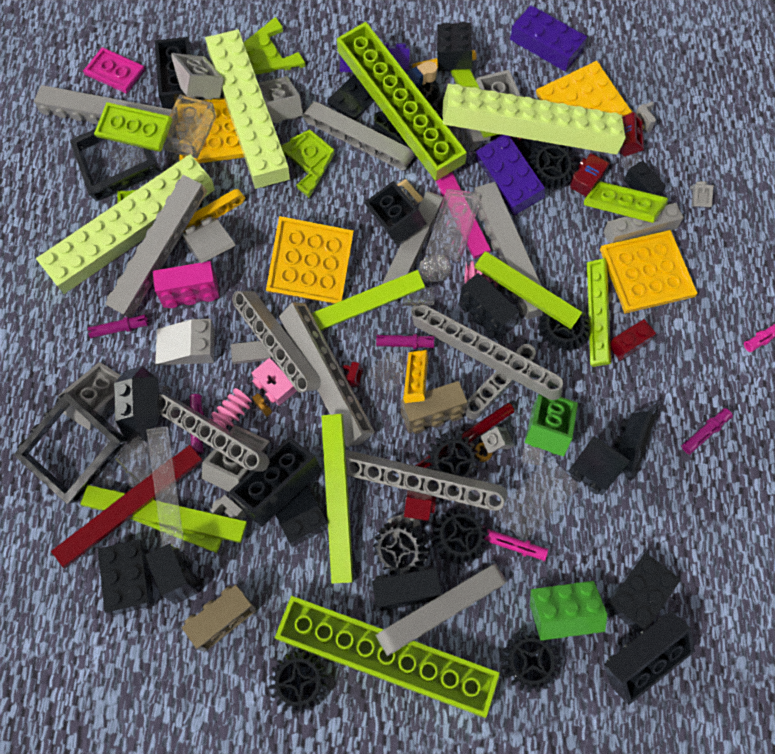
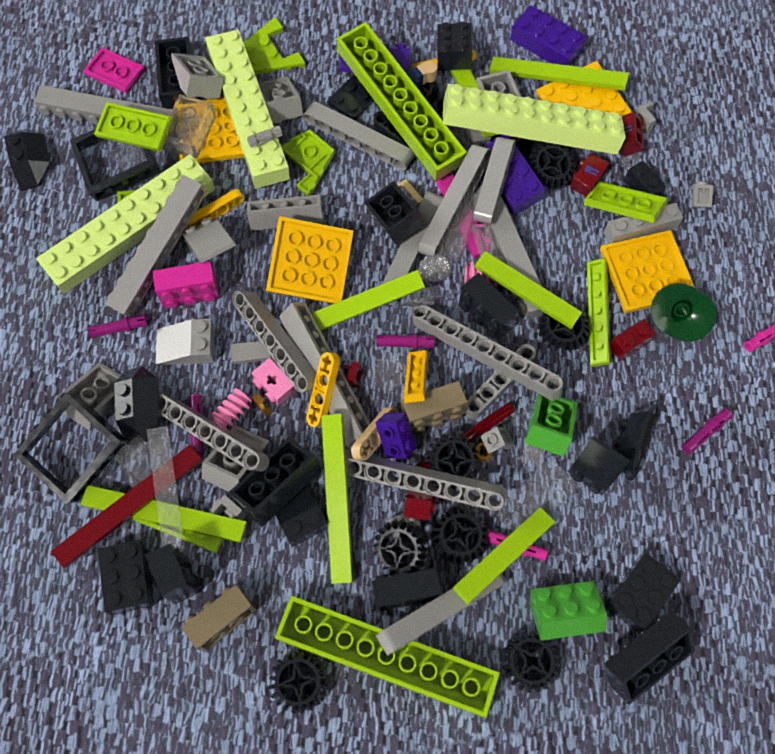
(27, 157): none -> black wedge
(264, 136): none -> light grey axle
(265, 213): none -> light grey brick
(314, 414): none -> yellow beam
(363, 446): none -> tan beam
(396, 435): none -> dark purple brick
(455, 201): none -> light grey beam
(485, 239): none -> clear brick
(494, 180): none -> light grey beam
(503, 556): none -> lime tile
(561, 73): none -> lime tile
(683, 312): none -> dark green hat

